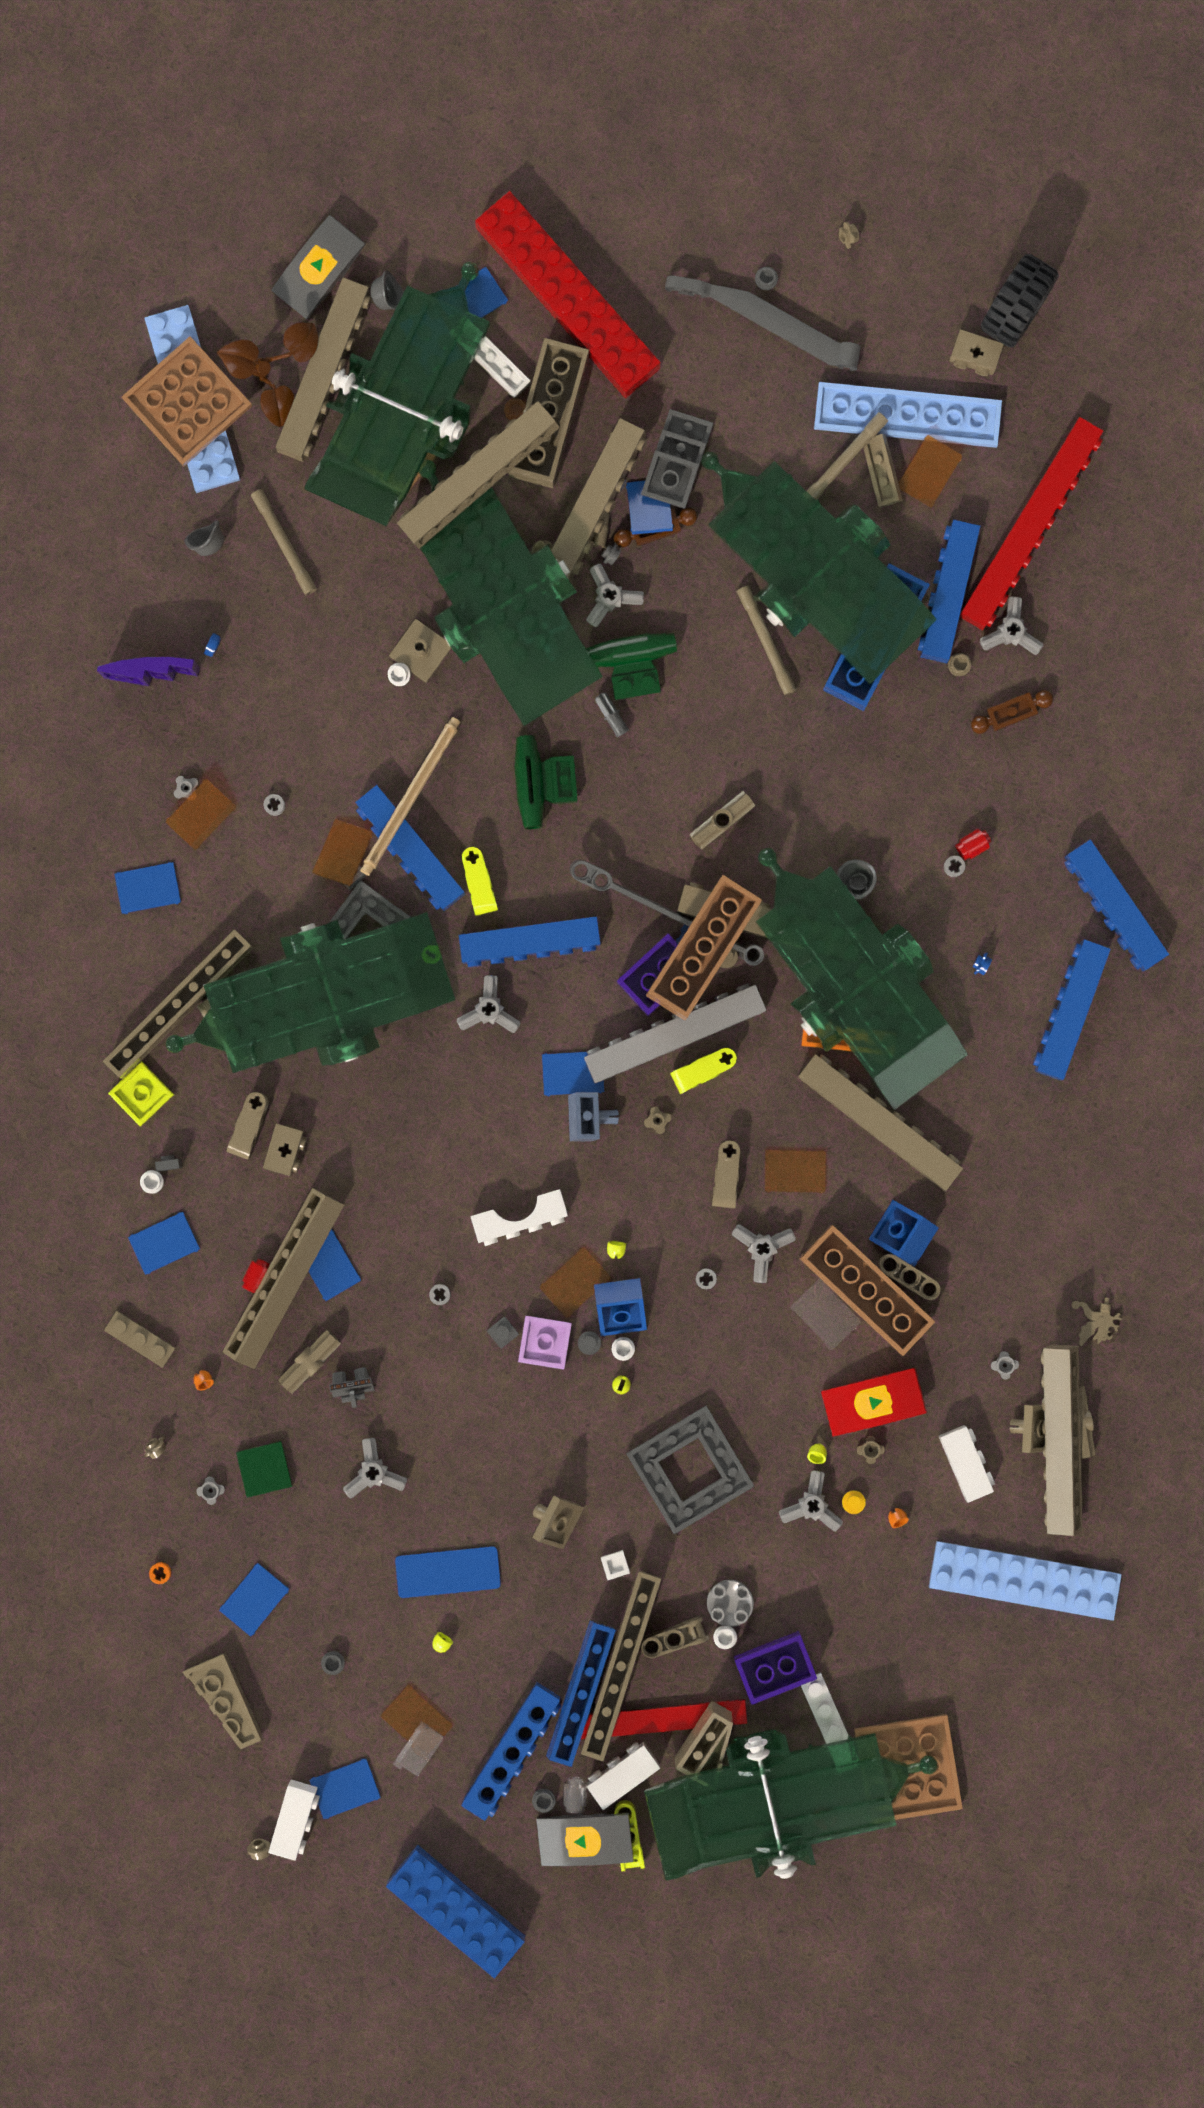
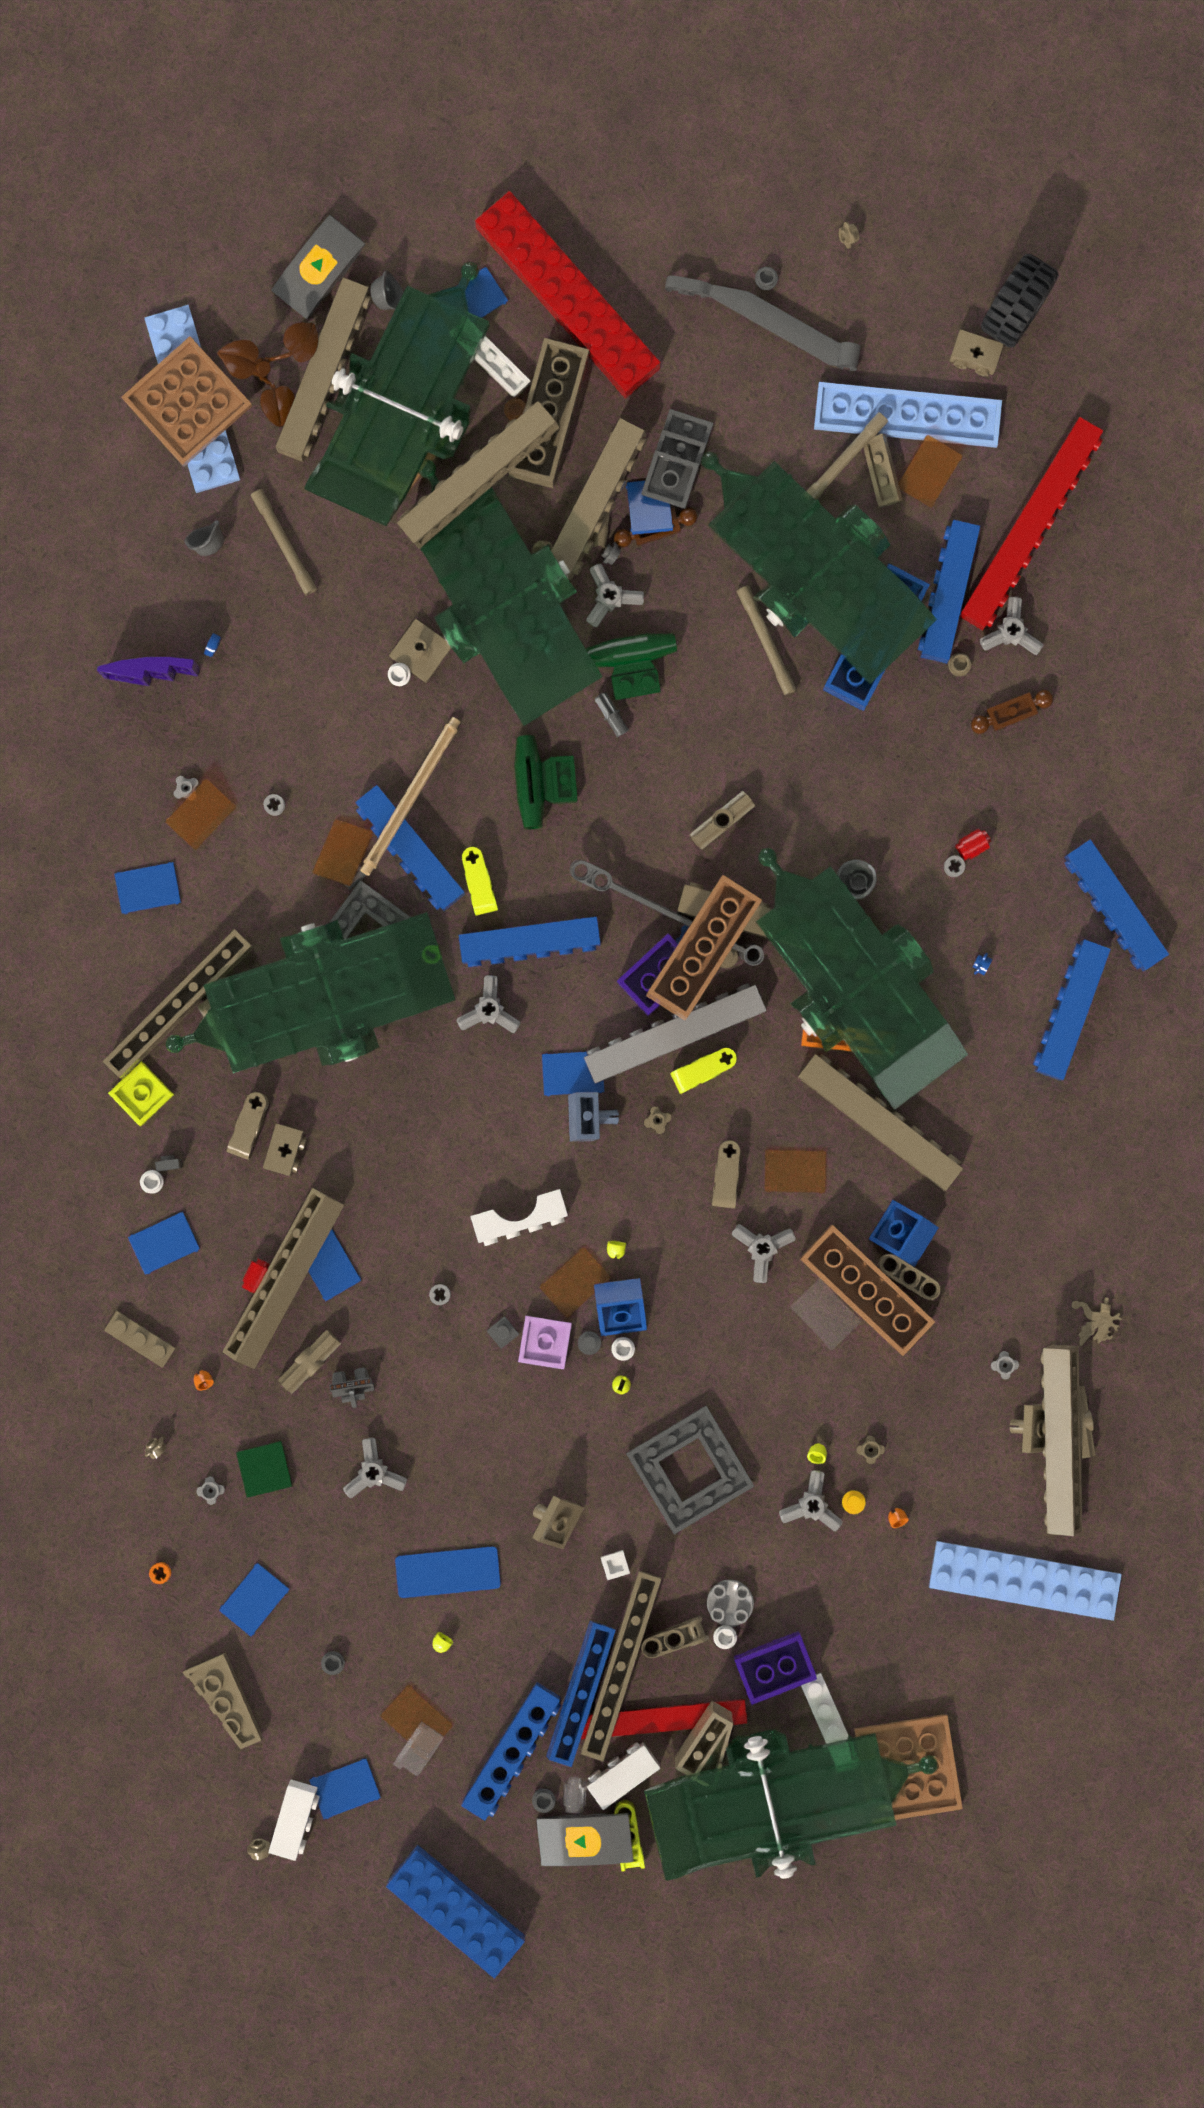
(701, 1273): light grey bush -> none
(874, 1401): red slope -> none
(967, 1463): white brick -> none

